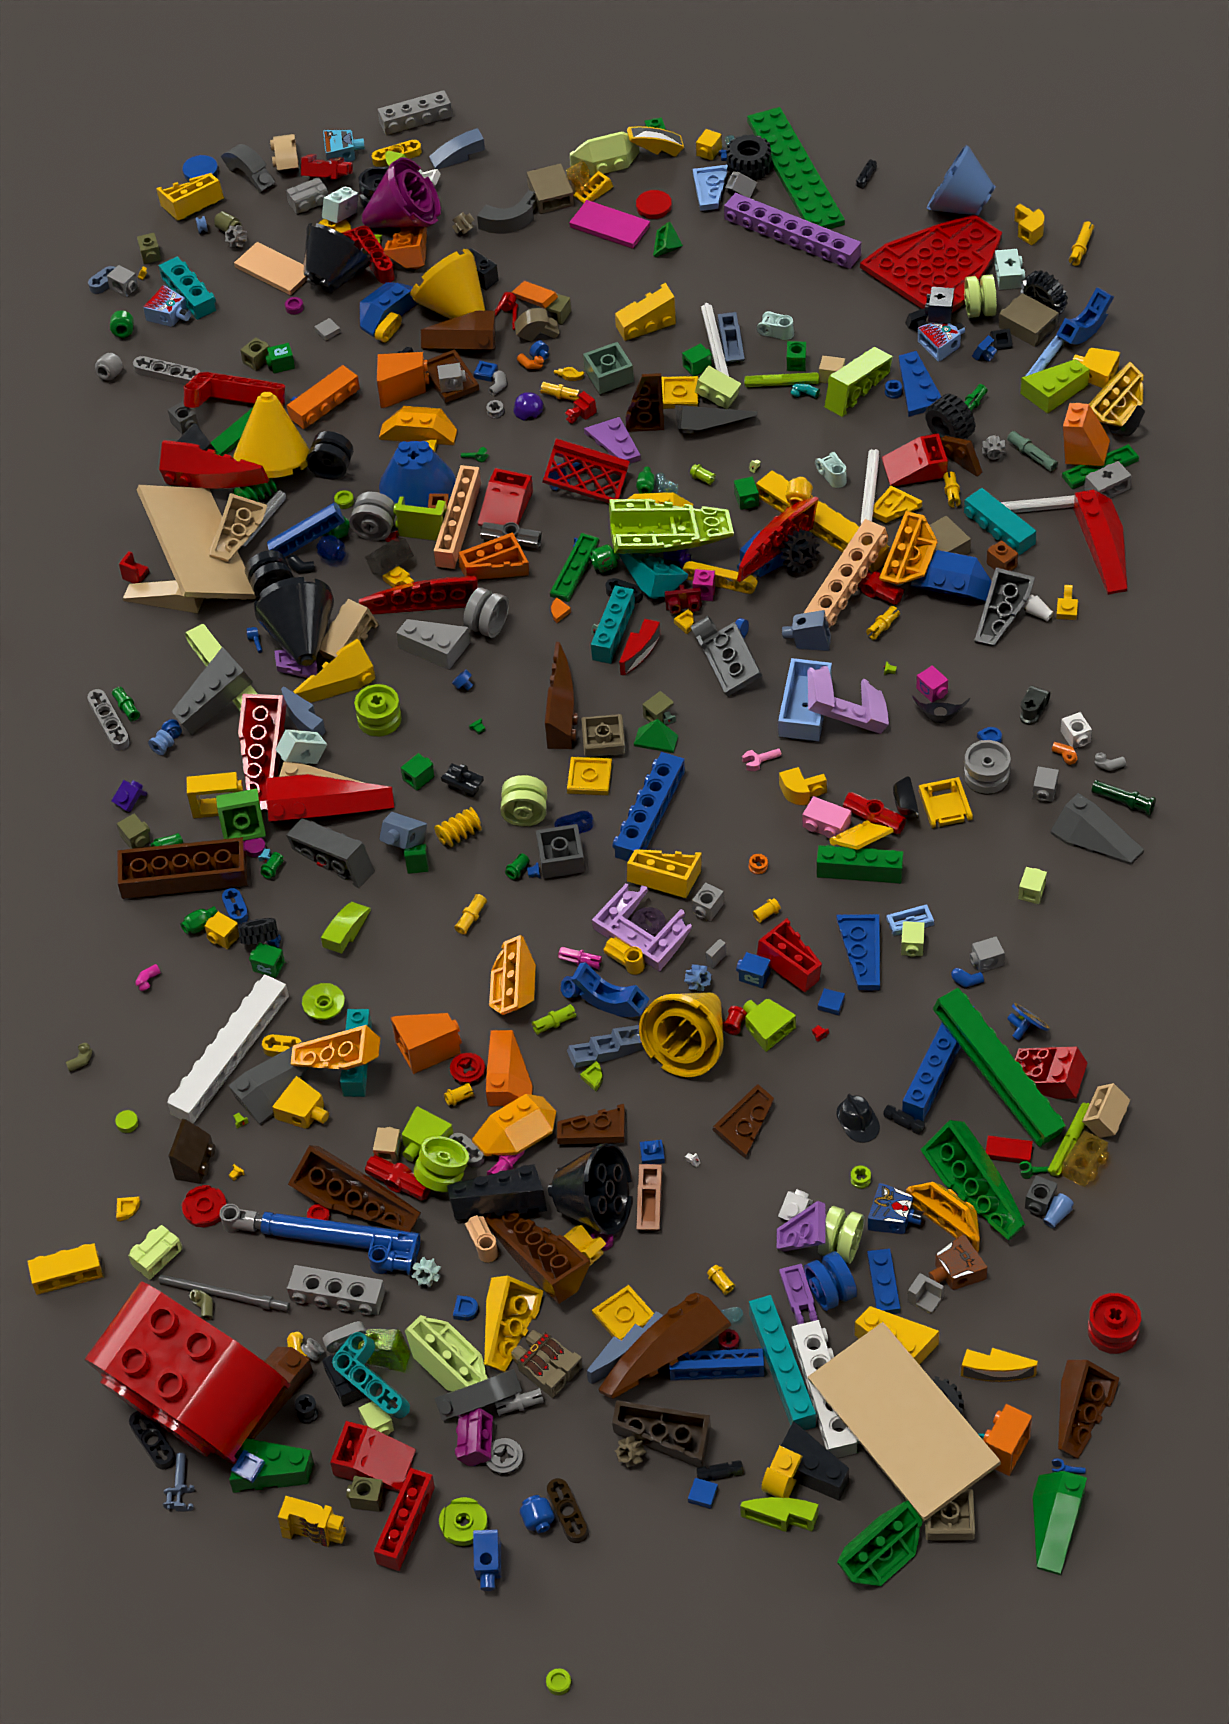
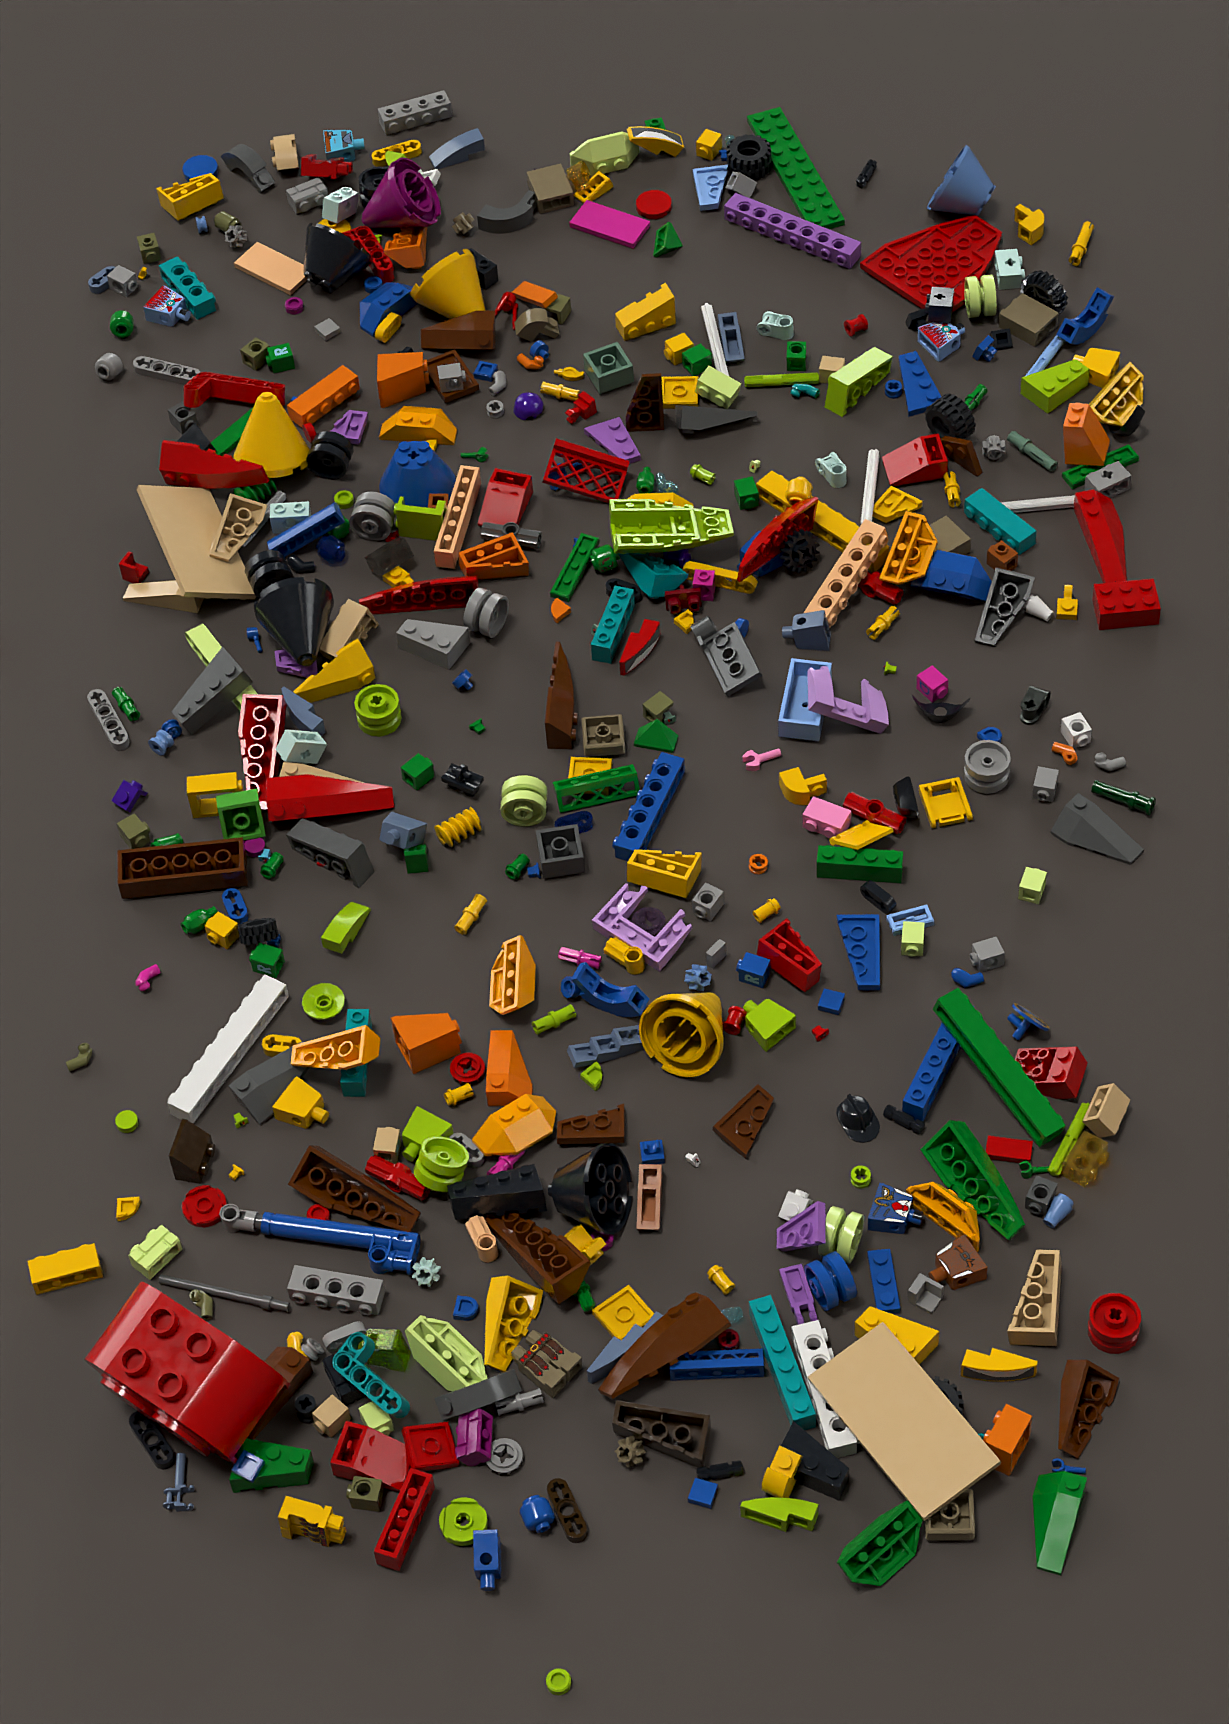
(287, 515): none -> light aqua brick
(309, 431): none -> red tile
(330, 1416): none -> tan brick
(352, 425): none -> medium lavender wing
(372, 283): none -> blue tile
(430, 1446): none -> red tile
(584, 1297): none -> green axle
(595, 781): none -> green fence
(676, 346): none -> yellow brick
(851, 329): none -> red bush
(878, 897): none -> black beam
(1038, 1308): none -> tan wedge
(1126, 604): none -> red brick

